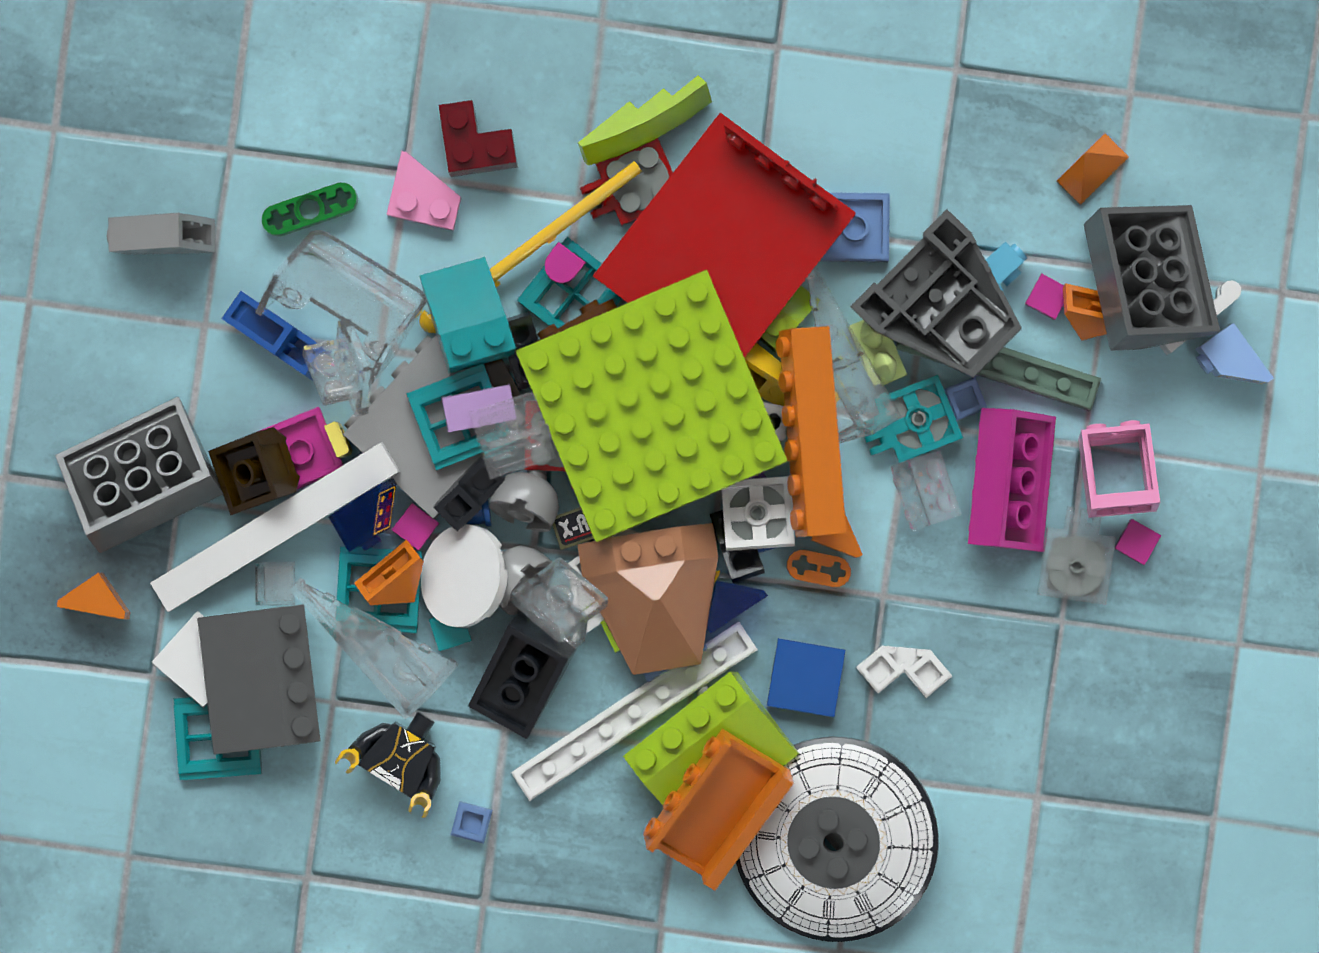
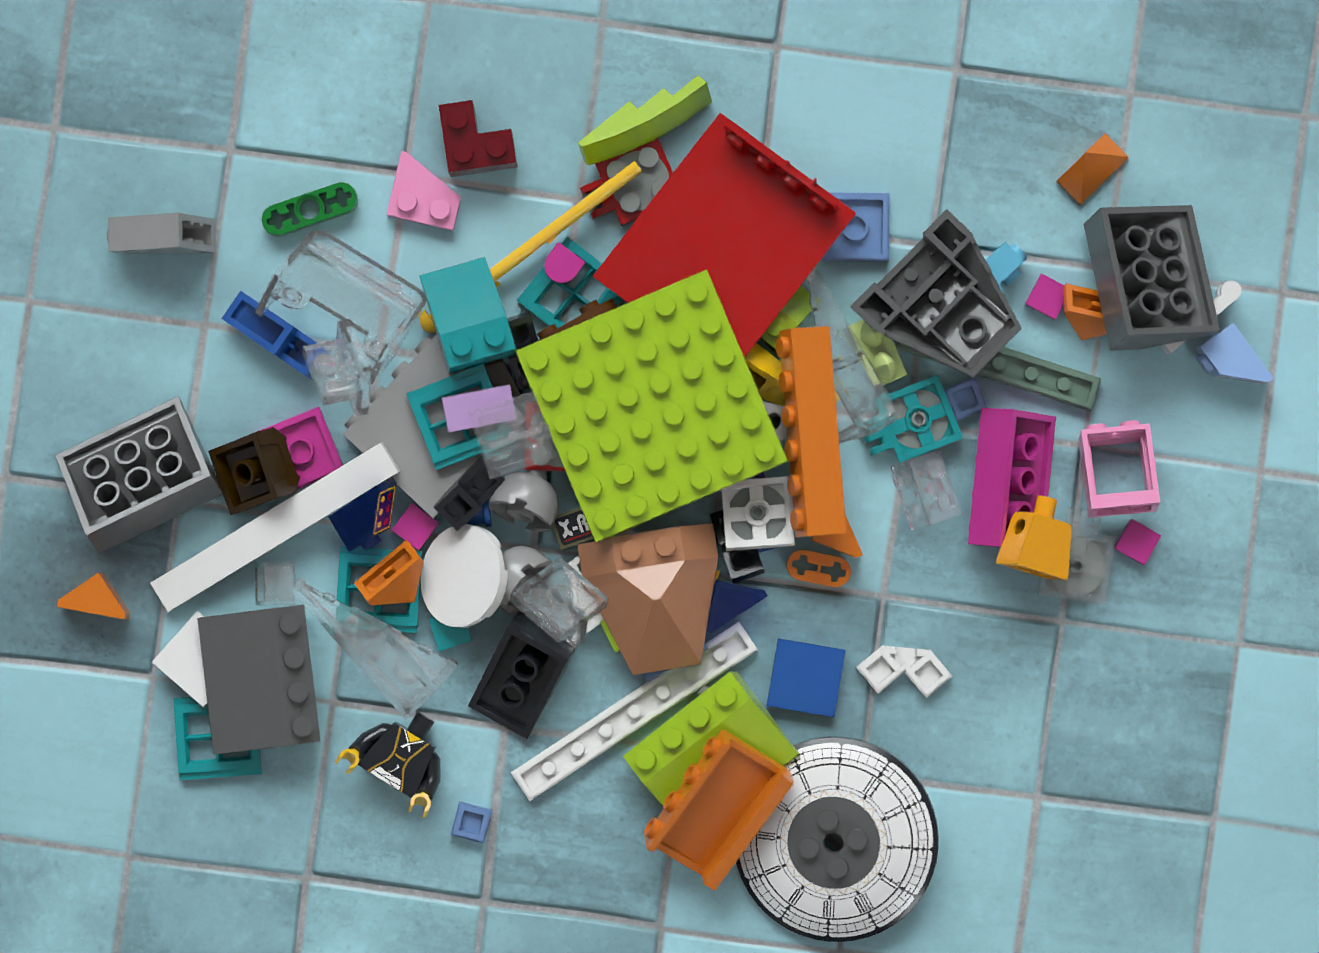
(338, 440): light yellow tile -> none
(1037, 542): none -> light orange torso

